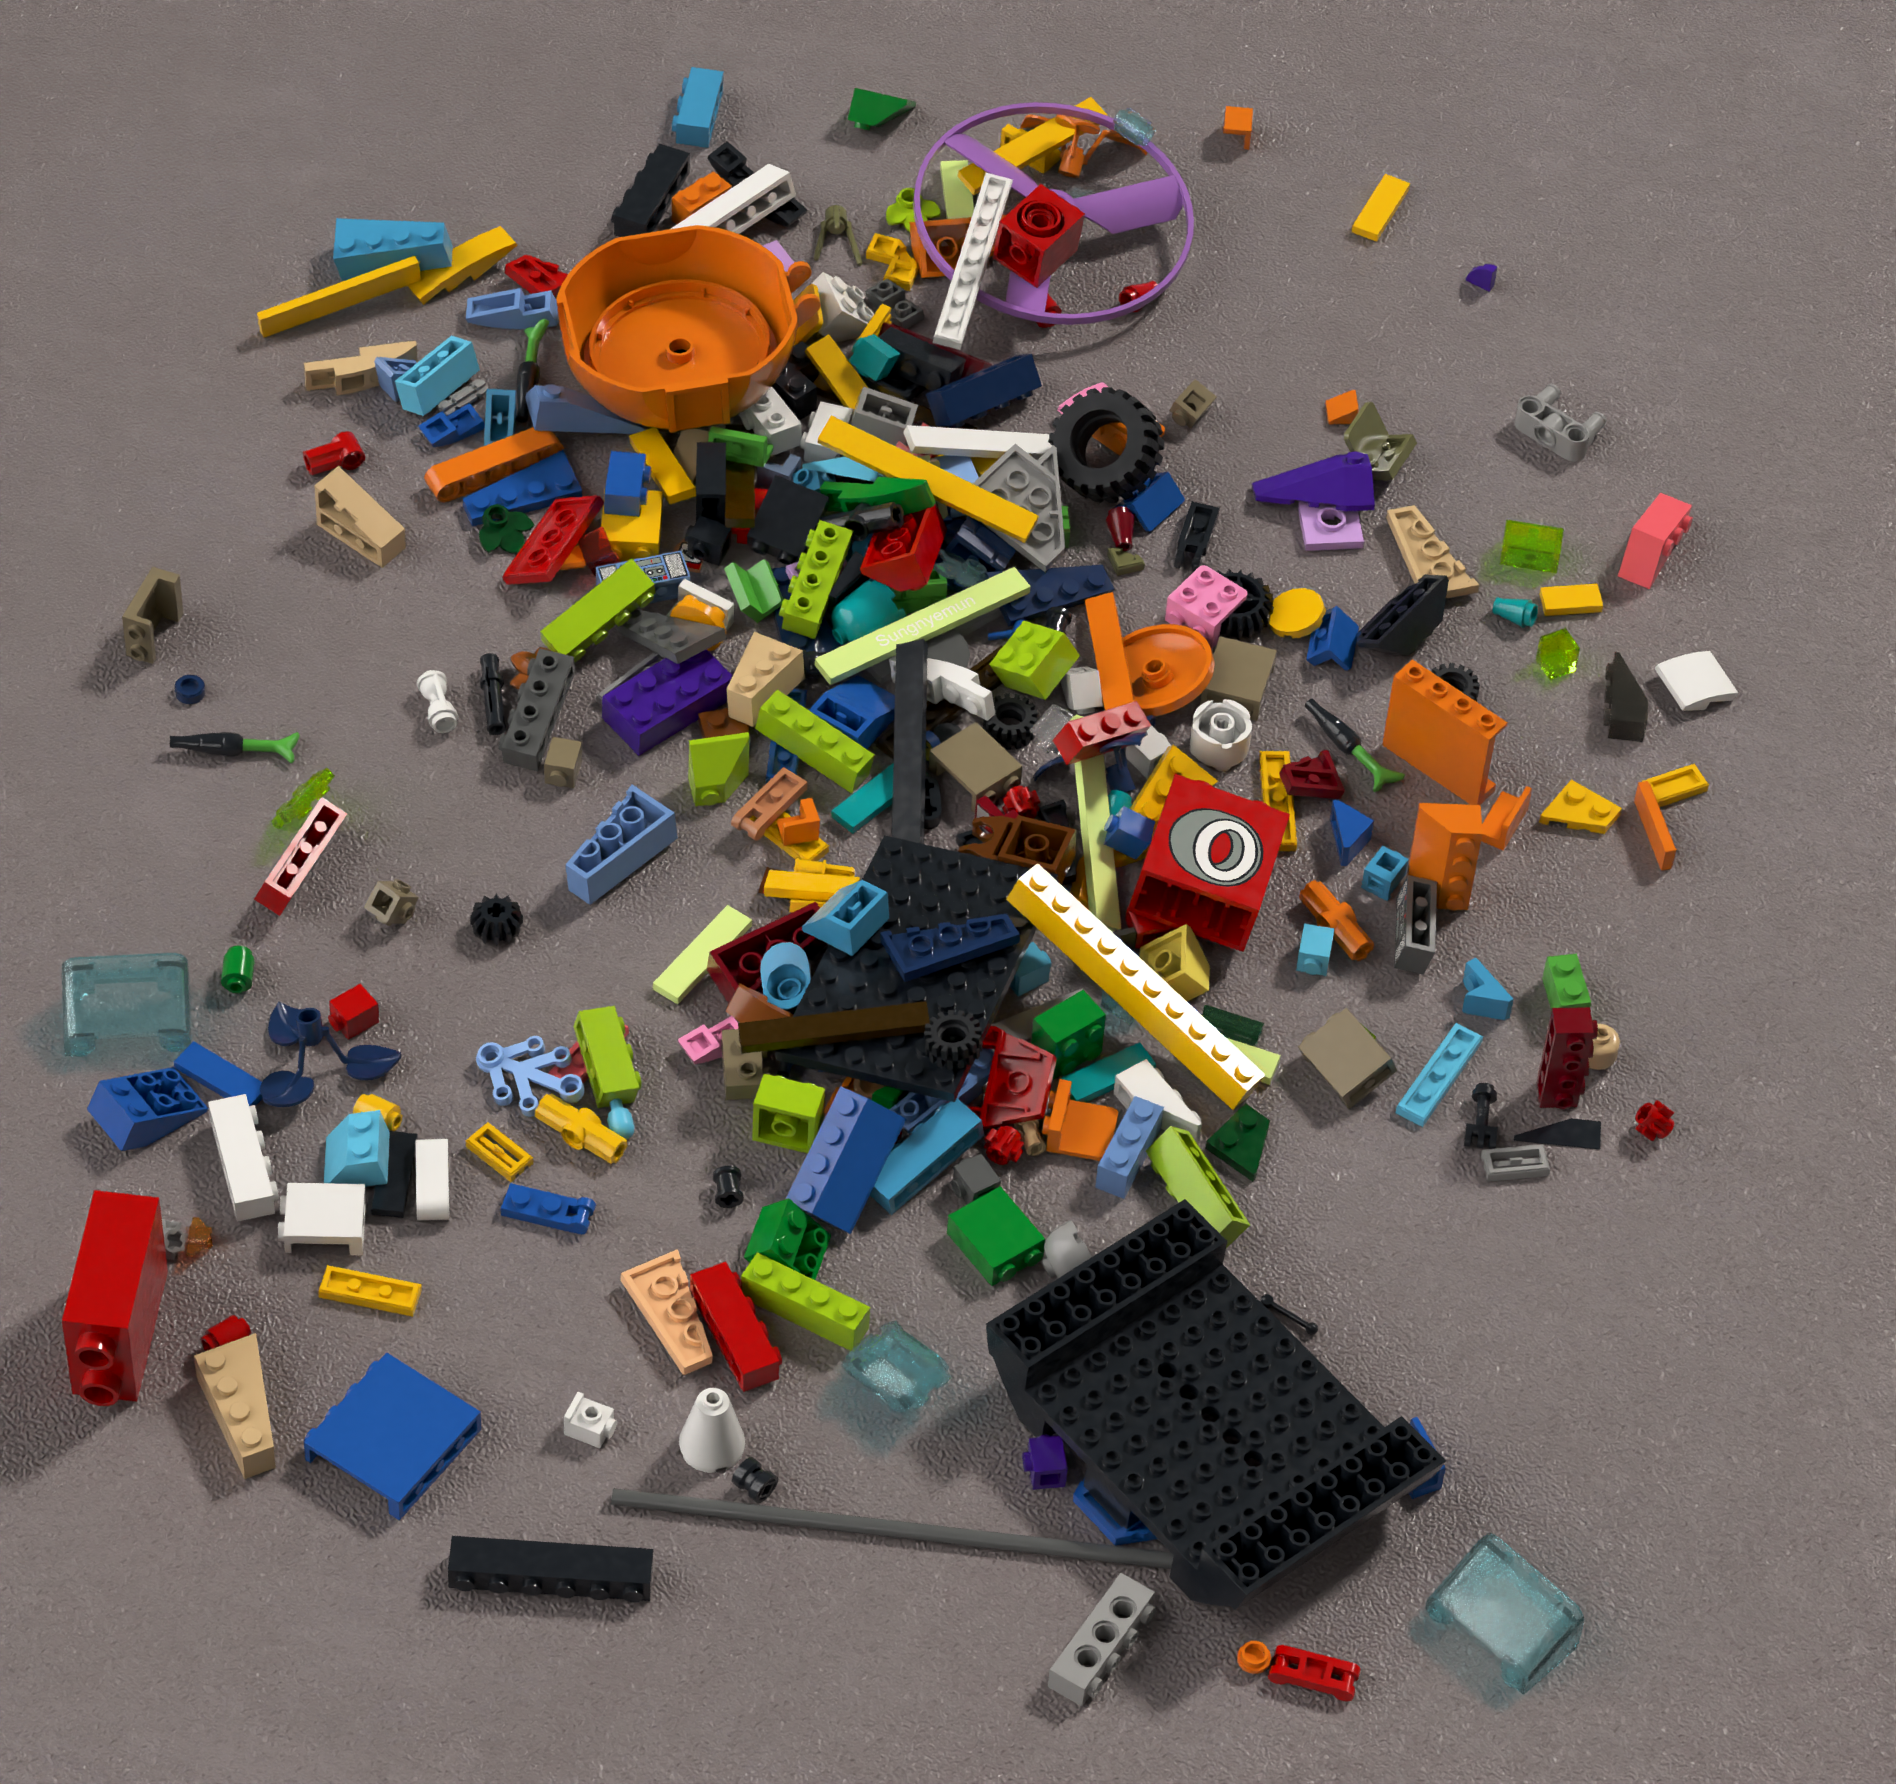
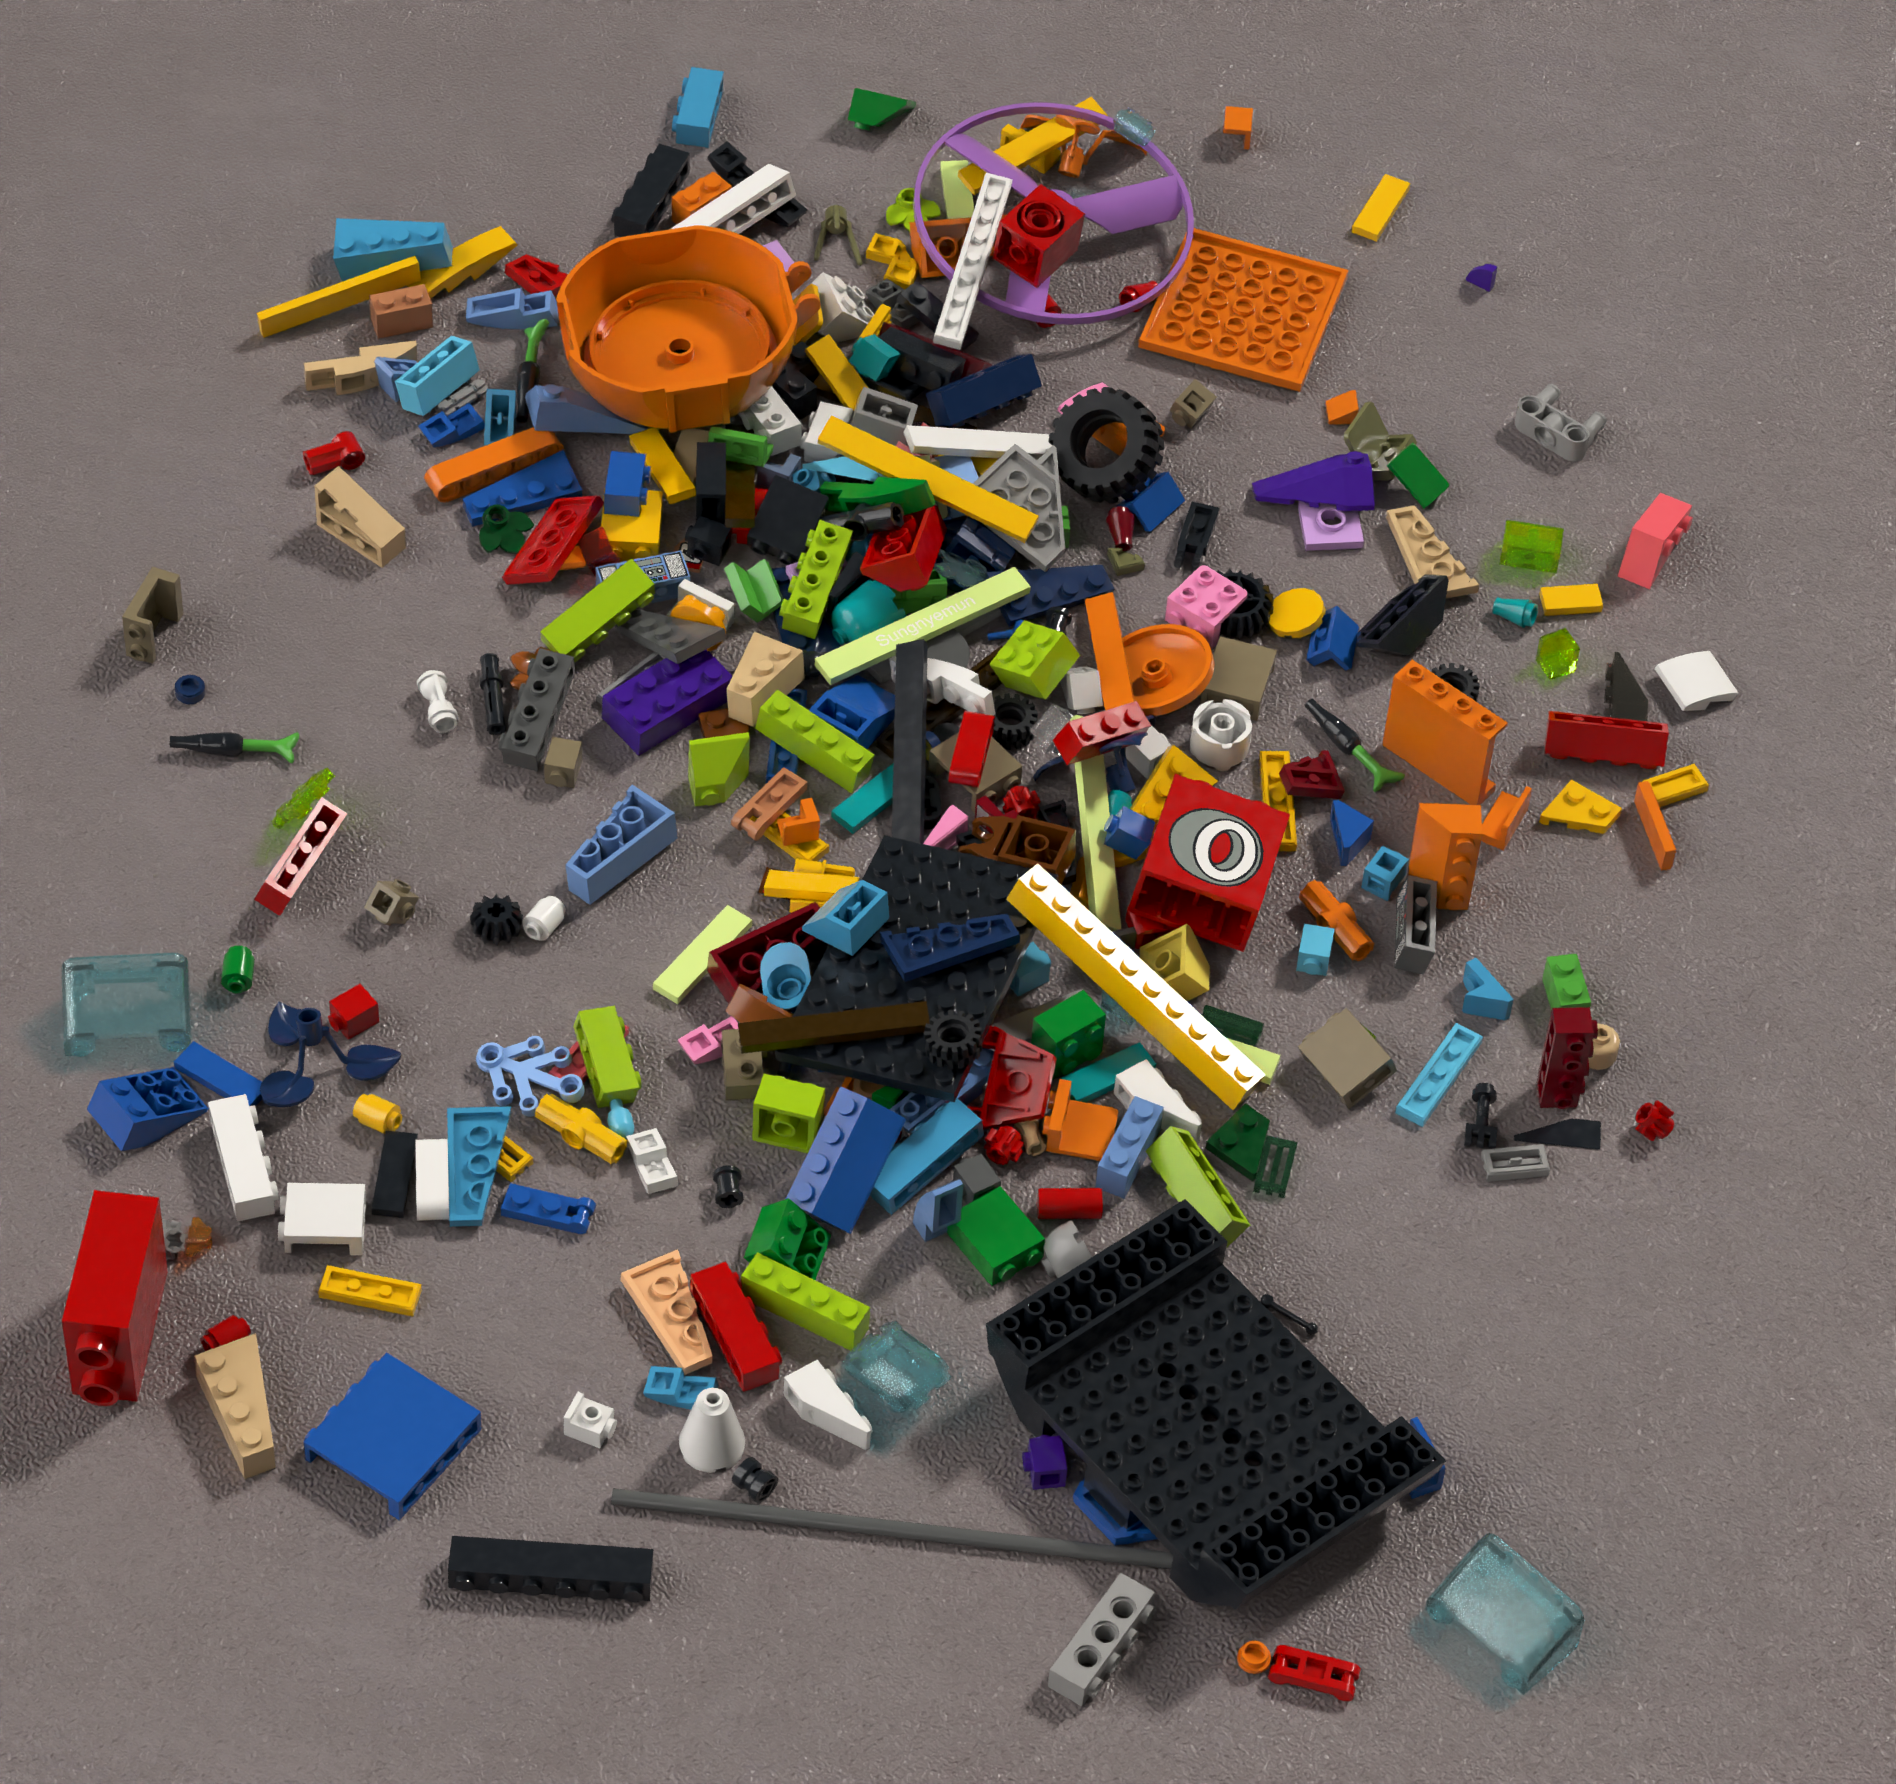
(358, 1150): medium azure slope -> none
(401, 311): none -> nougat brick
(473, 1157): none -> dark azure wing
(544, 918): none -> white brick
(652, 1161): none -> white slope
(673, 1388): none -> dark azure slope
(820, 1402): none -> white slope
(928, 310): none -> black plate
(938, 1210): none -> medium blue slope
(950, 825): none -> bright pink slope
(971, 749): none -> red beam
(1069, 1203): none -> red brick
(1245, 310): none -> orange plate
(1270, 1186): none -> clear green tile
(1418, 475): none -> green slope
(1606, 739): none -> red brick

